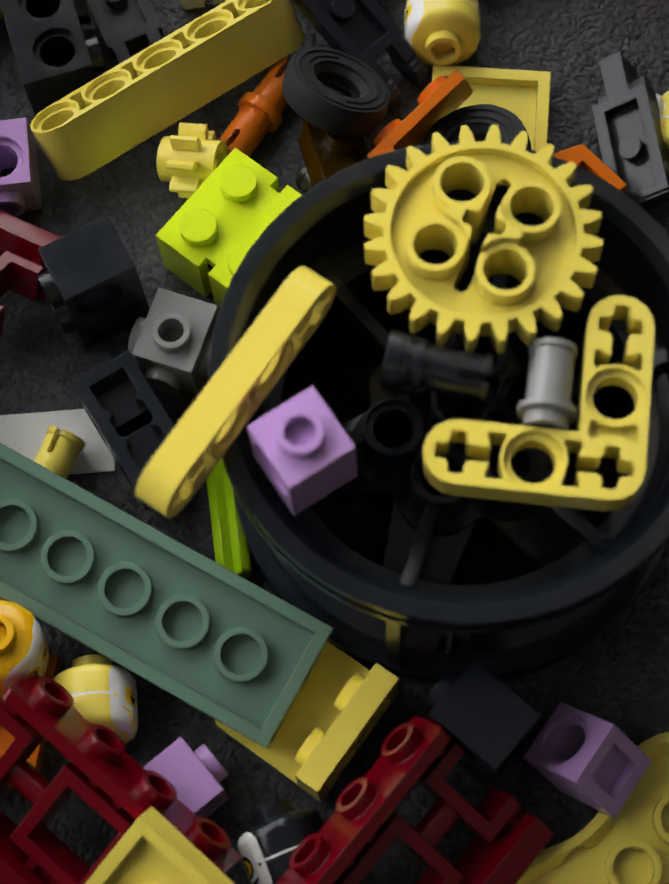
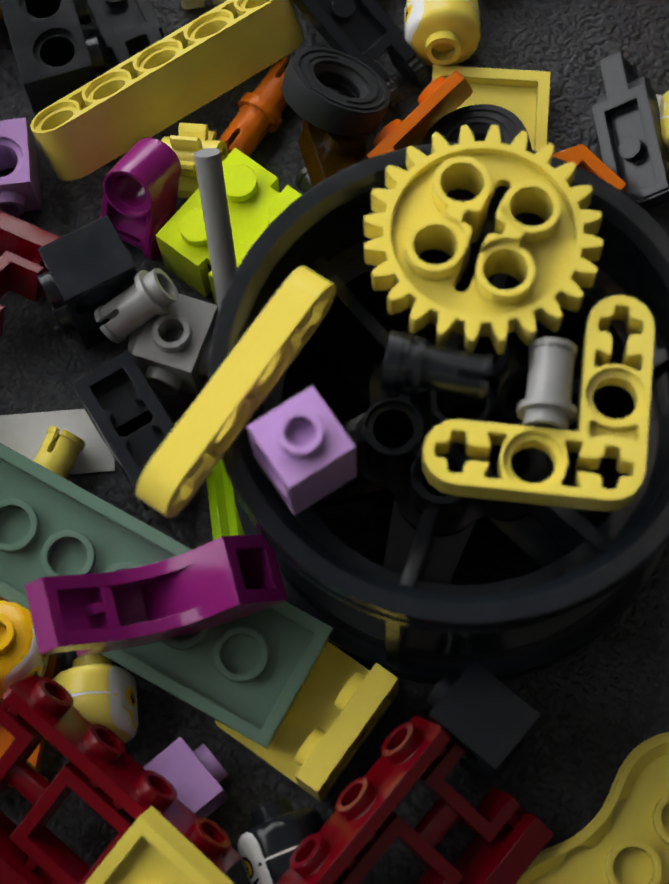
(137, 304): none -> light grey pin
(142, 194): none -> magenta piece
(156, 600): none -> magenta arch
(216, 219): none -> light grey bar
(588, 759): lavender brick -> none

